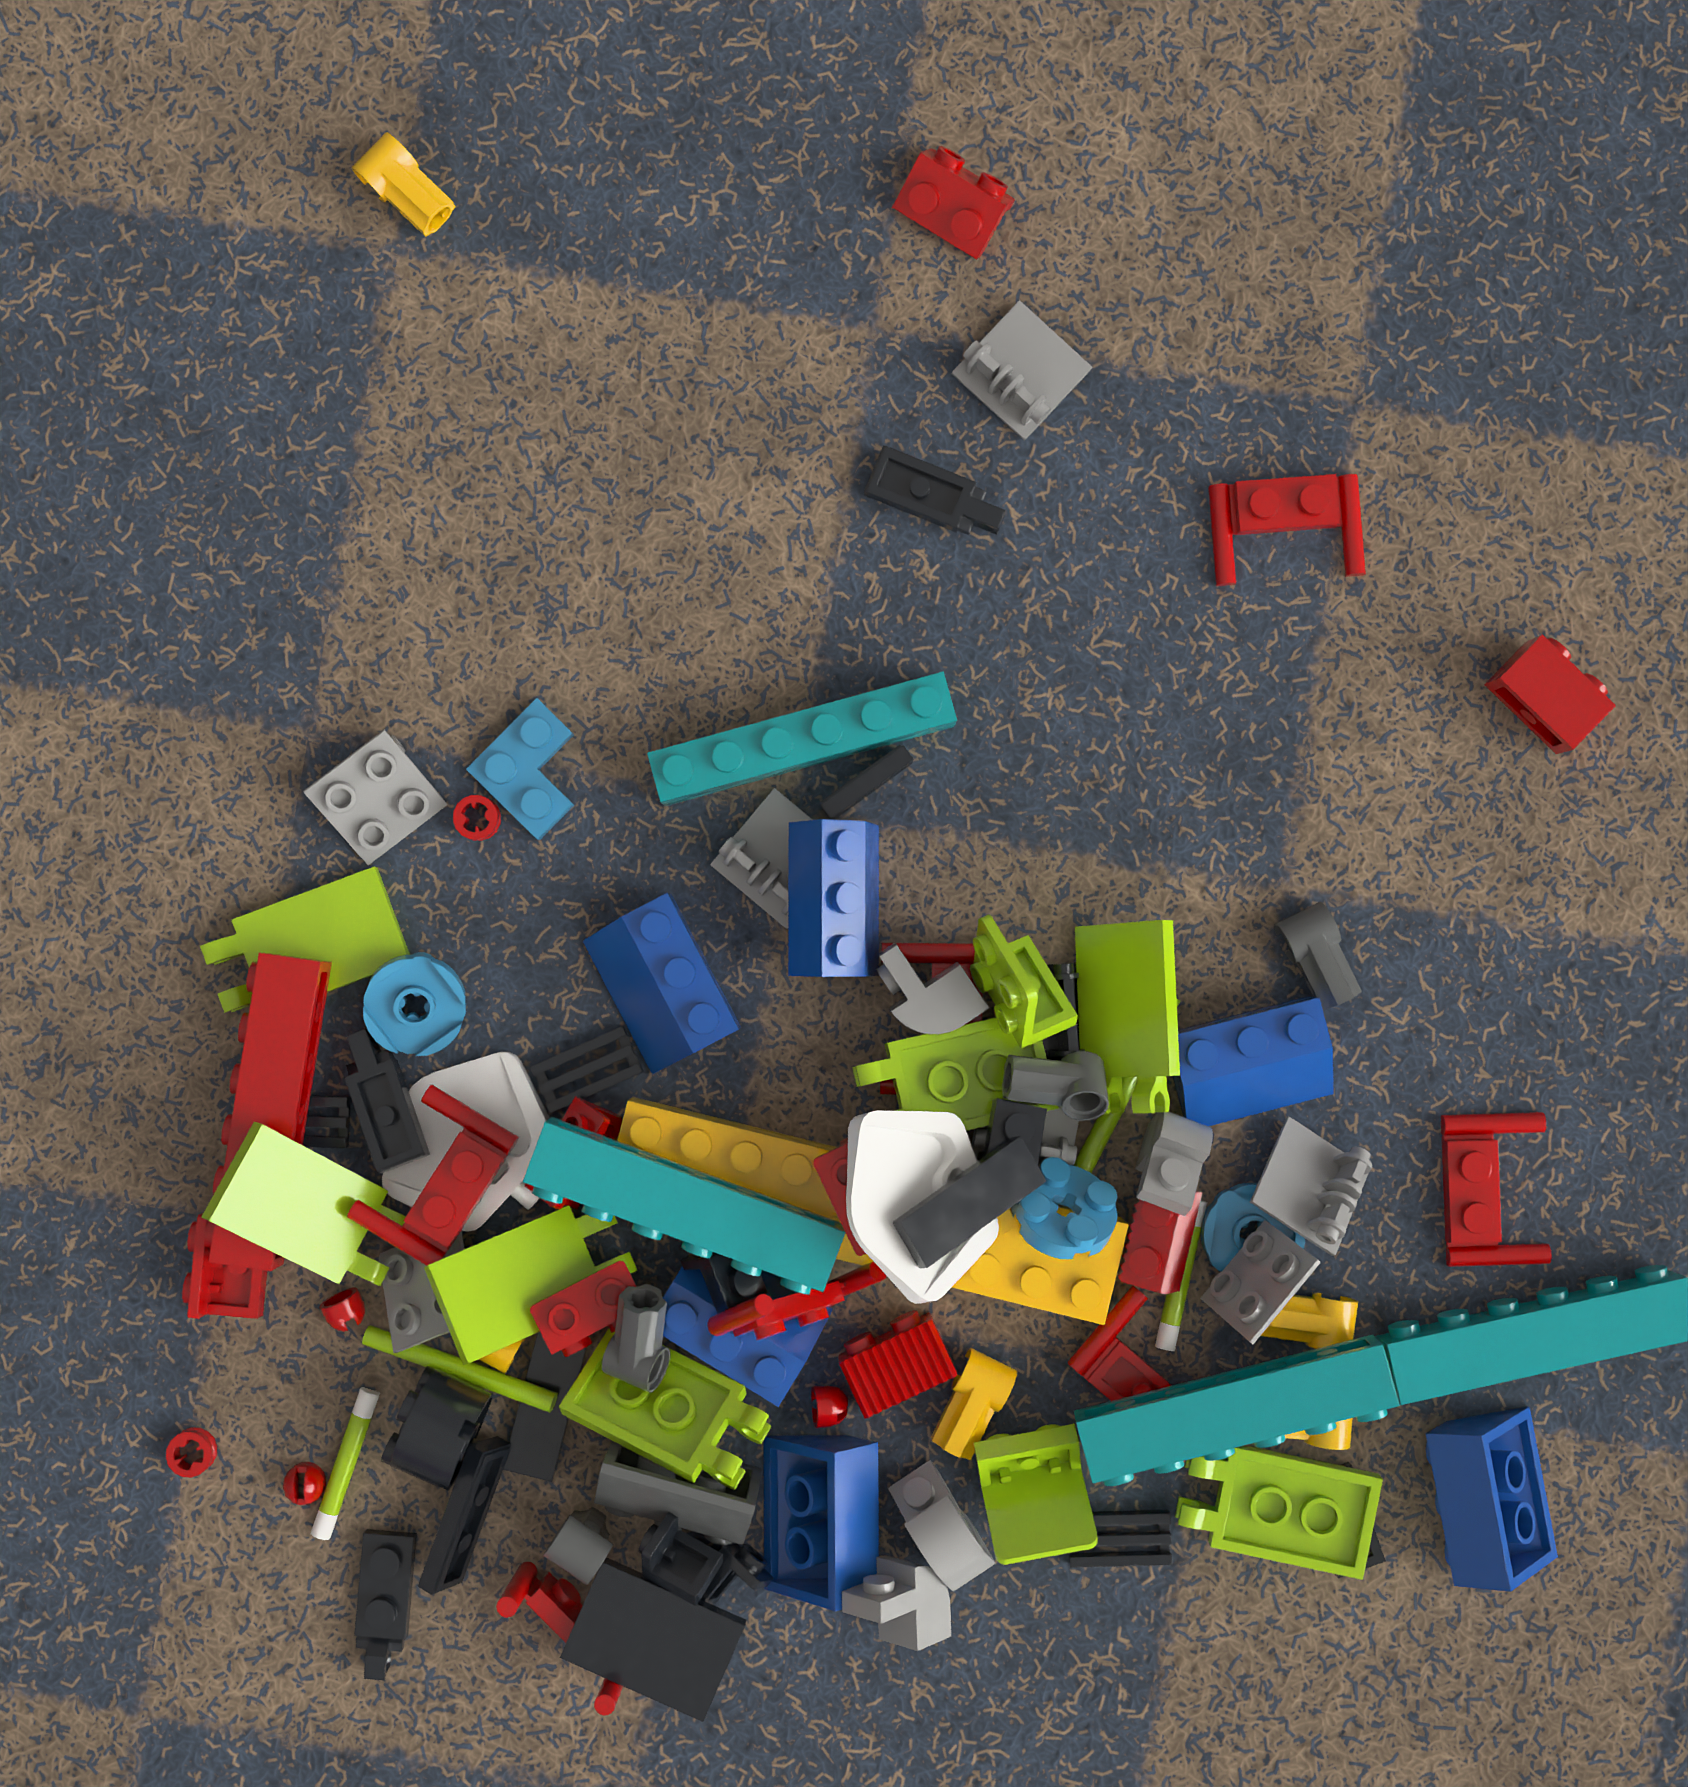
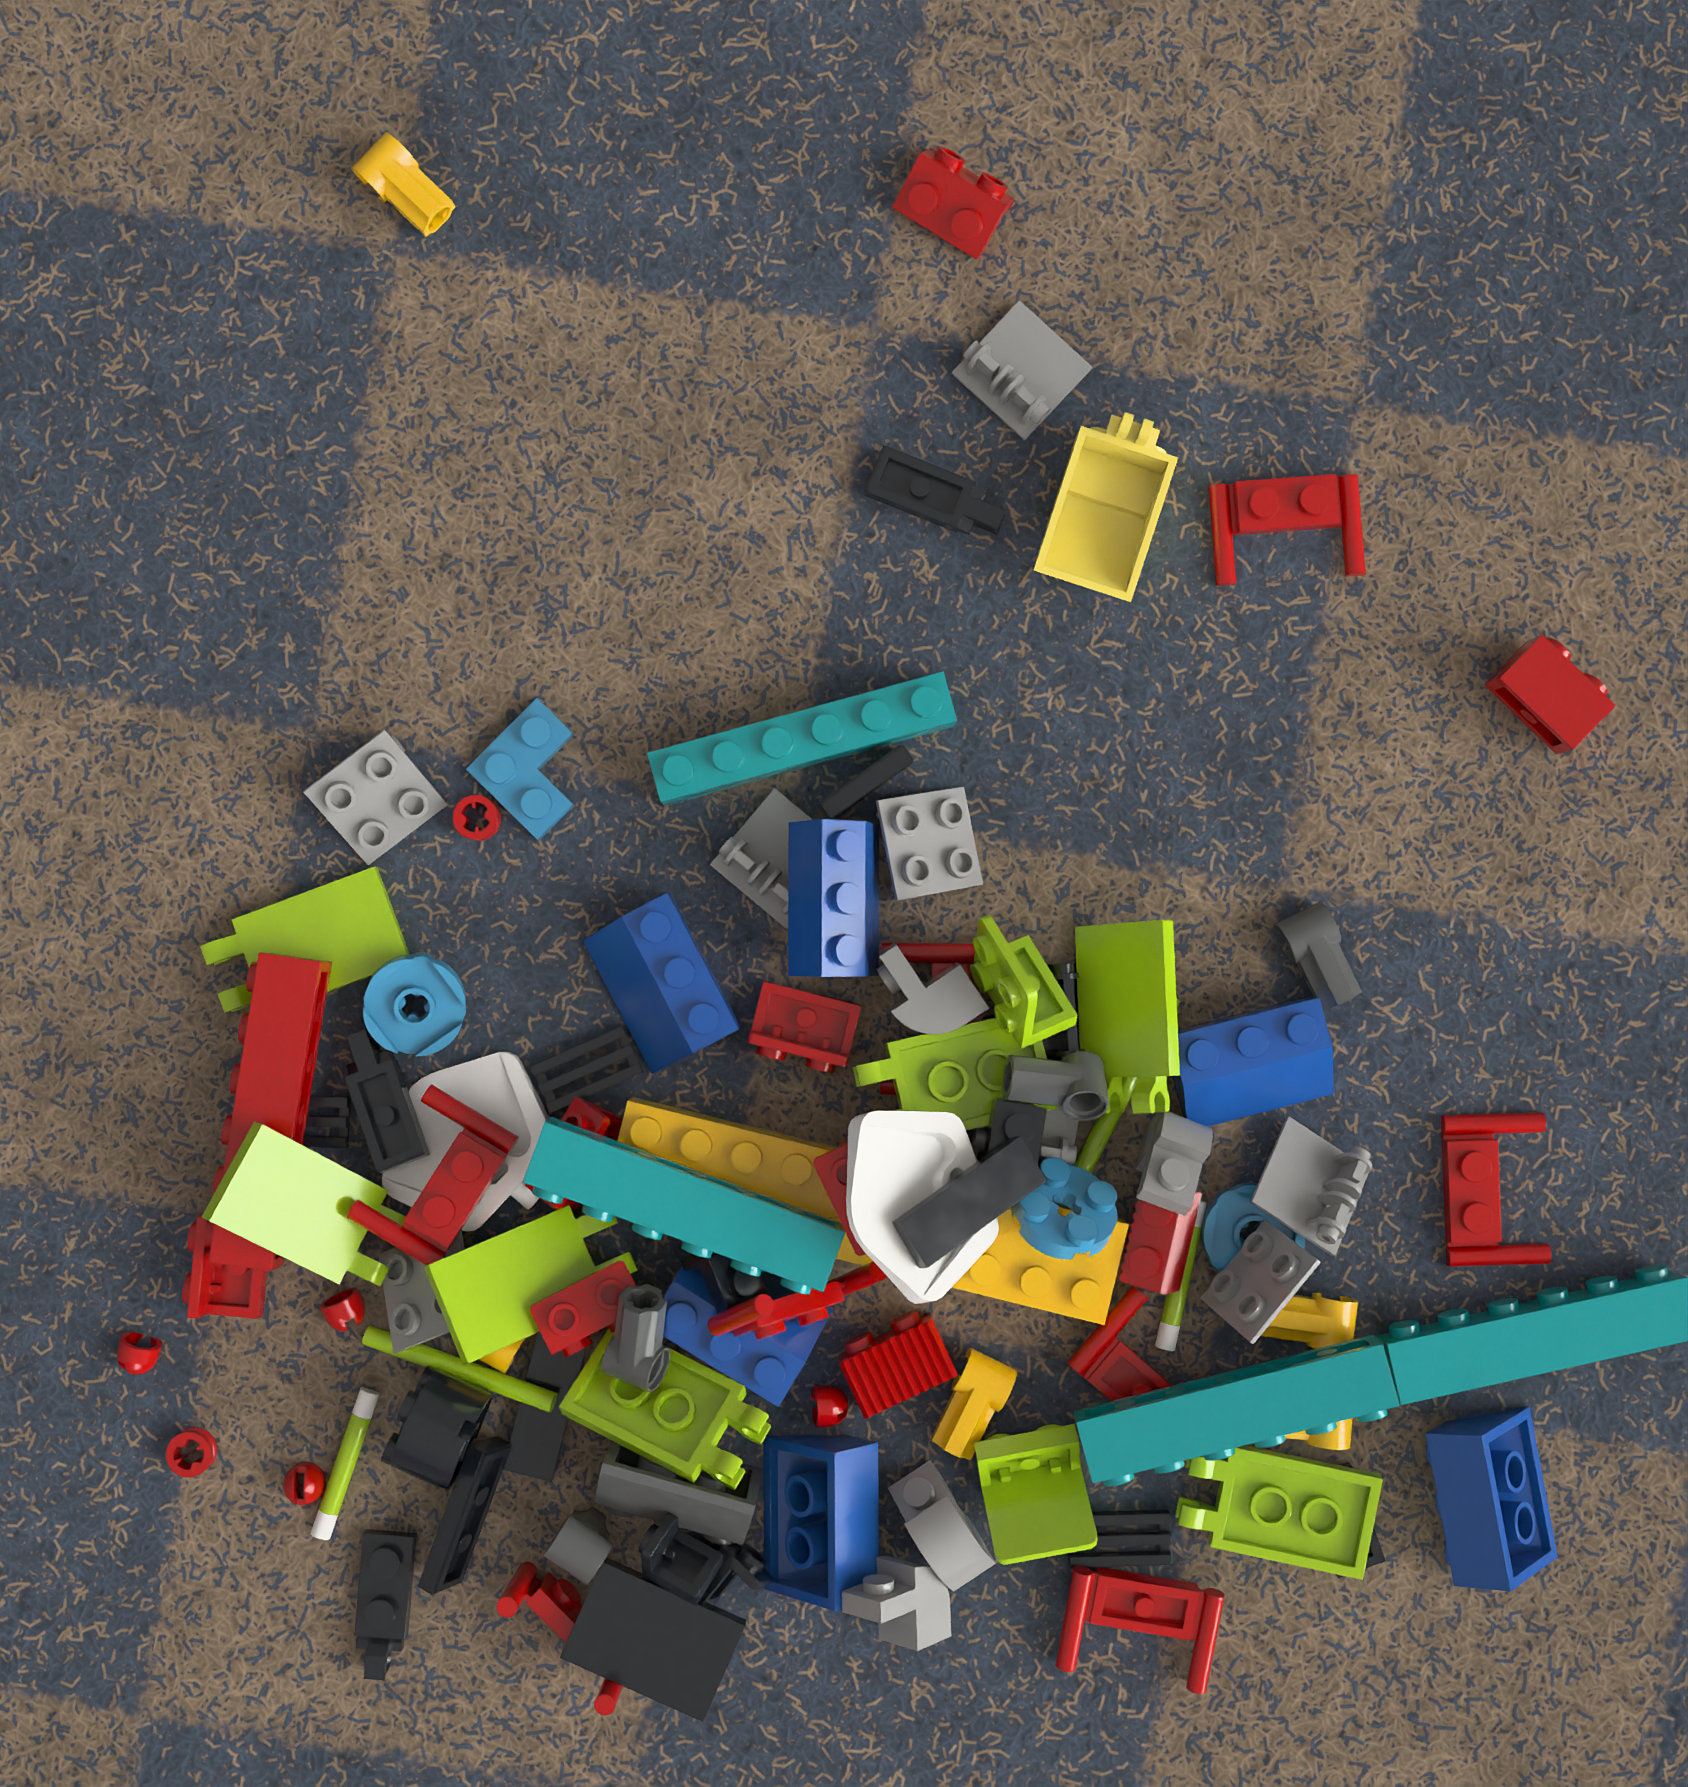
(137, 1359): none -> red hinge
(804, 1026): none -> red bracket
(929, 843): none -> light grey hinge
(1107, 507): none -> light yellow piece
(1143, 1606): none -> red plate

